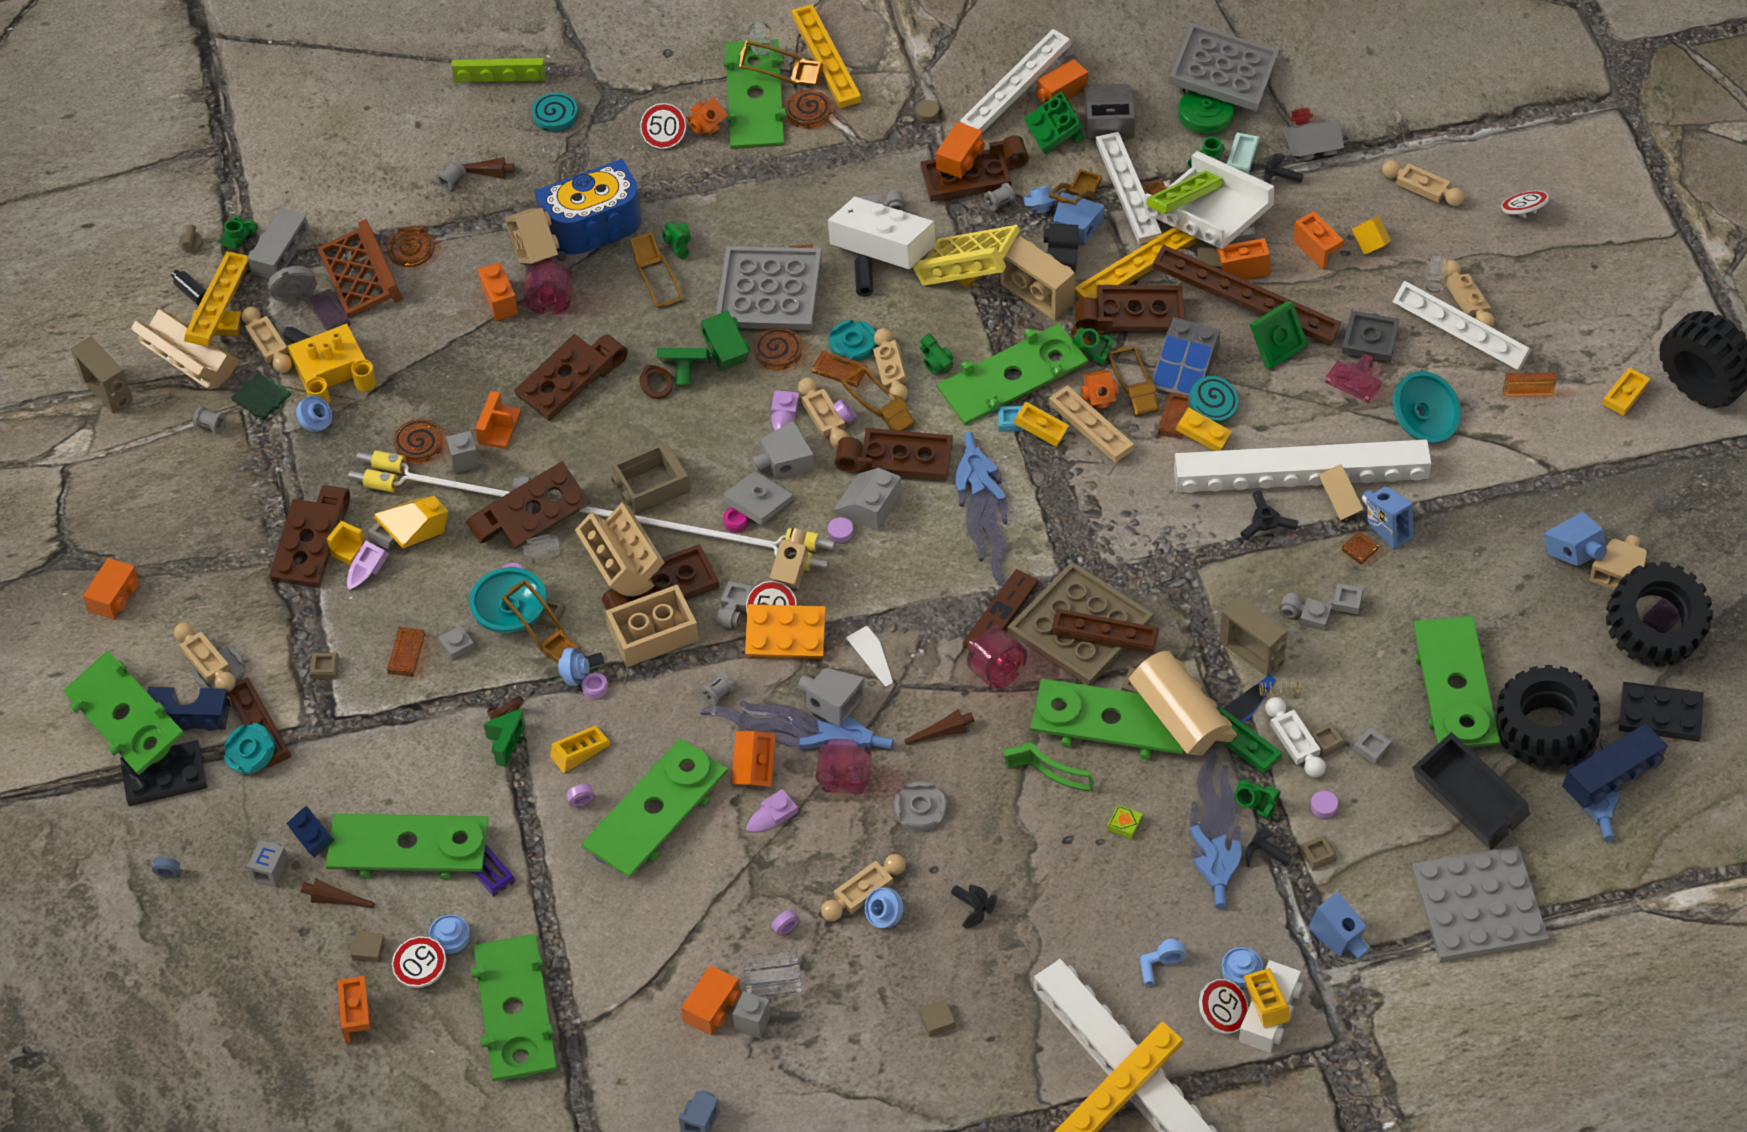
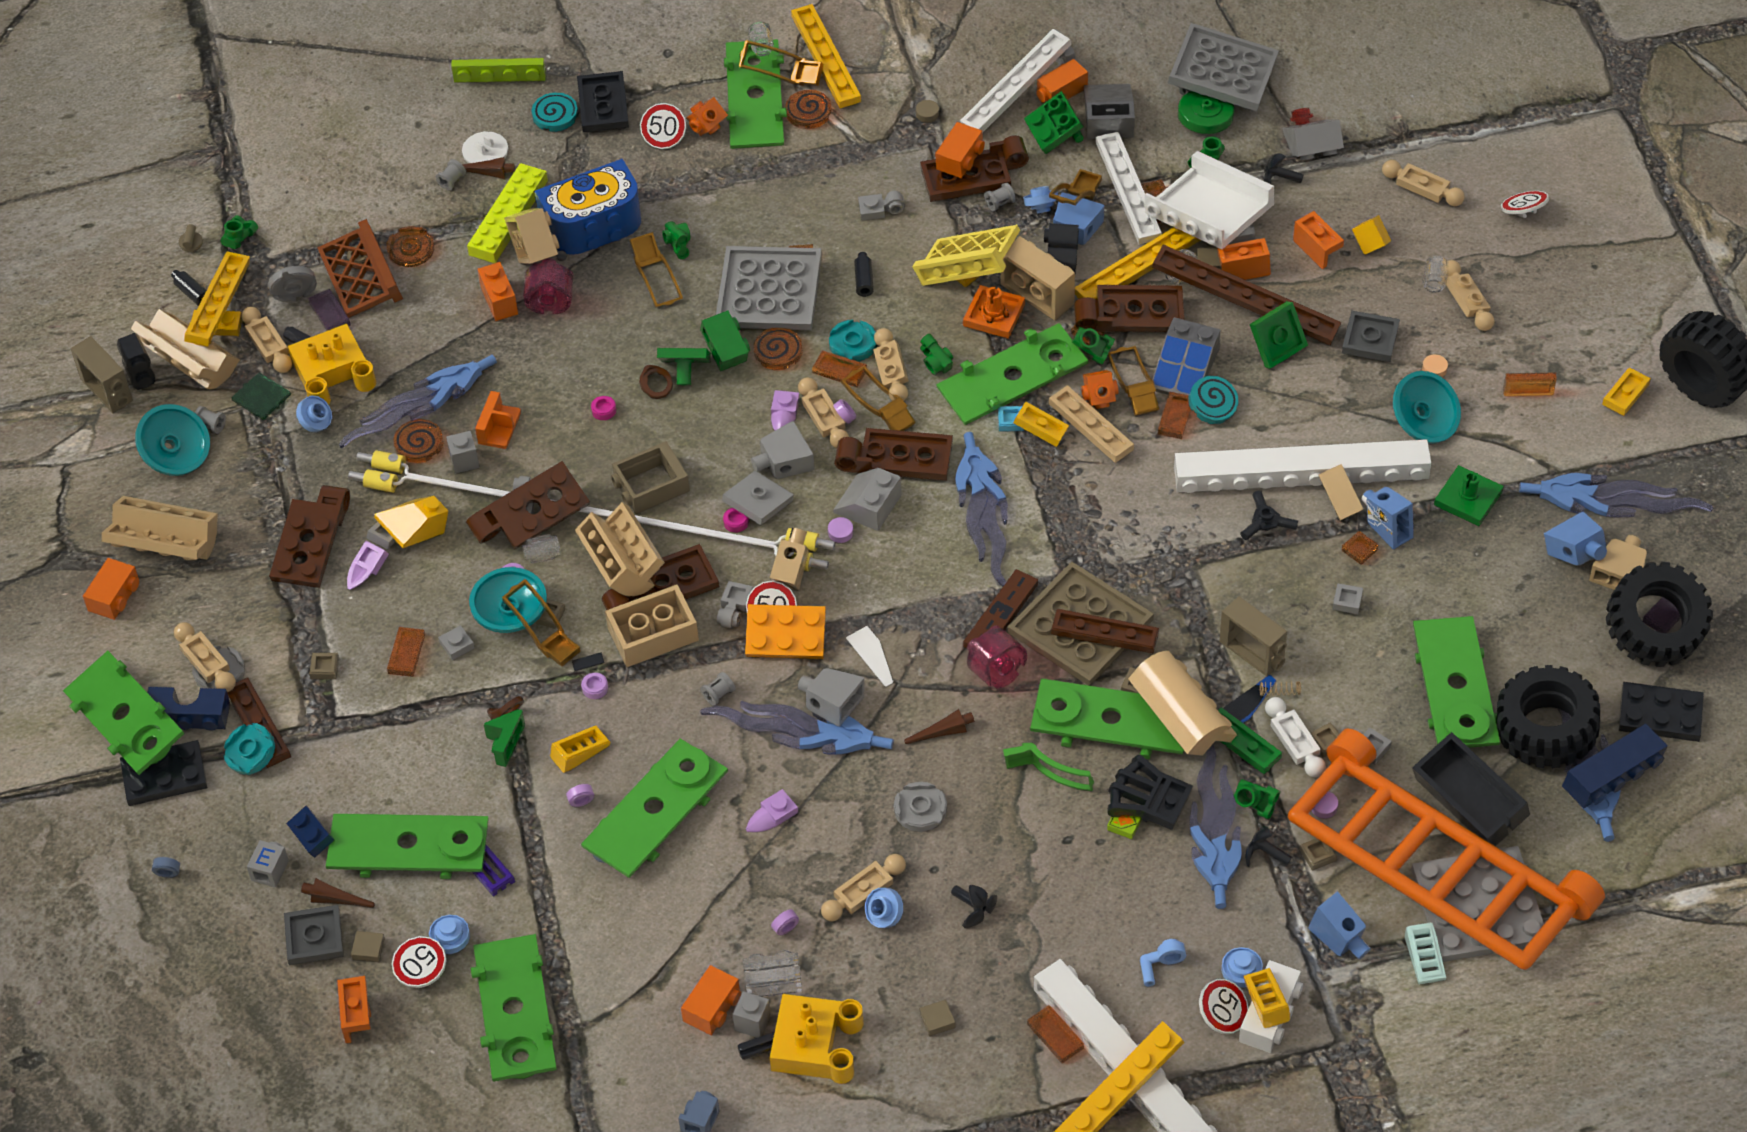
(136, 361): none -> black brick
(162, 528): none -> tan brick
(179, 428): none -> teal dish
(278, 243): light grey brick -> none
(313, 934): none -> dark grey plate
(345, 542): yellow panel -> none
(425, 399): none -> clear purple piece
(484, 147): none -> white piece
(516, 197): none -> neon yellow piece
(573, 666): light blue plate -> none
(585, 364): reddish brown hinge -> none
(602, 101): none -> black plate
(603, 408): none -> dark pink tile
(753, 758): orange panel -> none
(806, 1038): none -> yellow piece
(843, 766): clear pink brick -> none
(881, 232): white brick -> none
(994, 306): none -> orange plate
(1055, 1034): none -> clear orange tile
(1166, 795): none -> black plate
(1184, 192): lime tile -> none
(1203, 430): yellow plate -> none
(1243, 152): light aqua tile -> none
(1312, 614): light grey plate -> none
(1351, 755): none -> orange fence
(1355, 378): clear pink hinge -> none
(1421, 936): none -> light aqua slope
(1435, 364): none -> light nougat tile
(1462, 325): white plate -> none
(1468, 495): none -> green tile
(1574, 495): none -> piece

